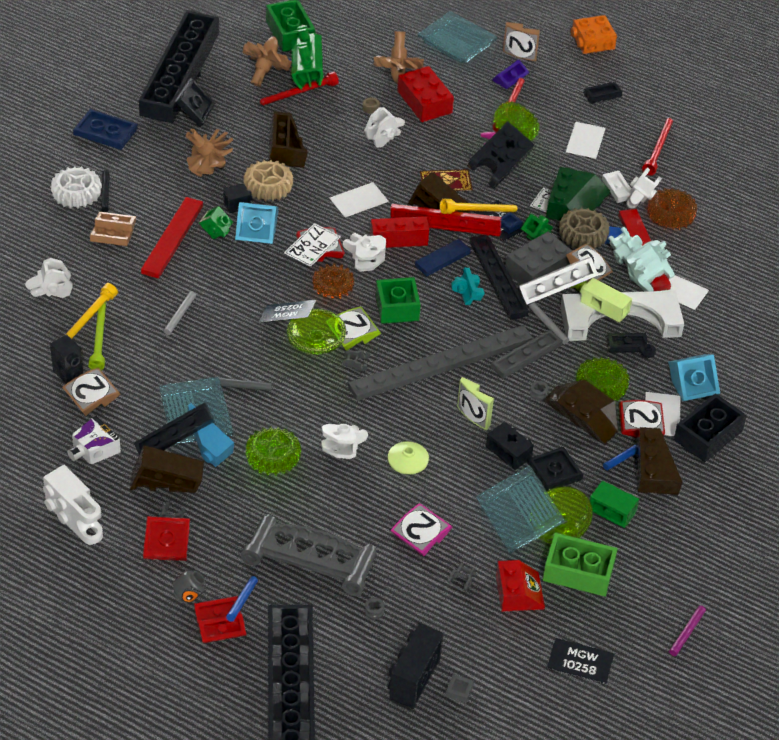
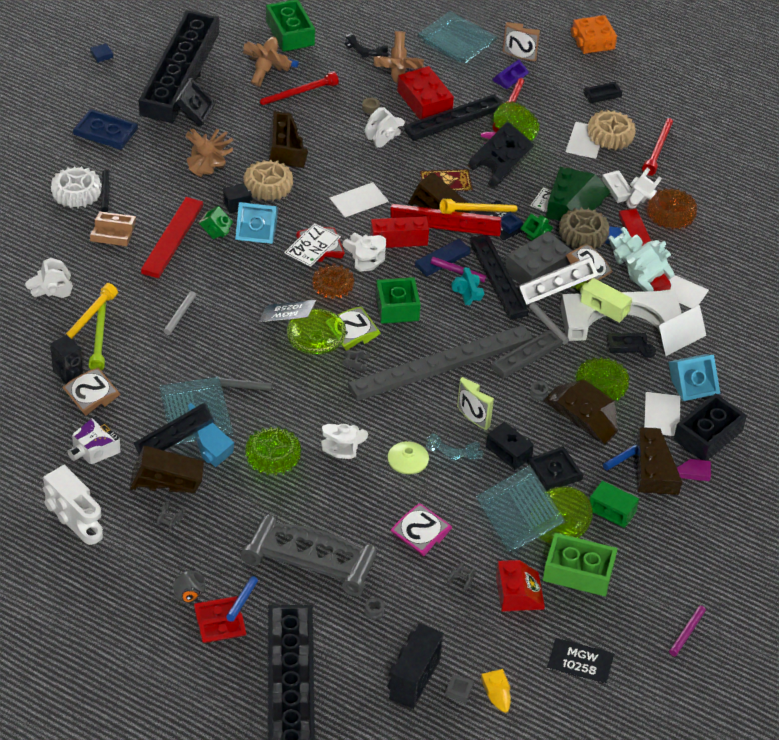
(101, 52): none -> dark blue tile
(166, 538): red tile -> none
(306, 57): green piece -> none
(365, 52): none -> black piece
(452, 117): none -> black plate
(454, 268): none -> magenta bar
(454, 453): none -> clear light blue piece
(497, 689): none -> yellow plate
(611, 130): none -> tan gear
(640, 414): slope -> none
(682, 330): none -> white sticker
(695, 470): none -> magenta tile

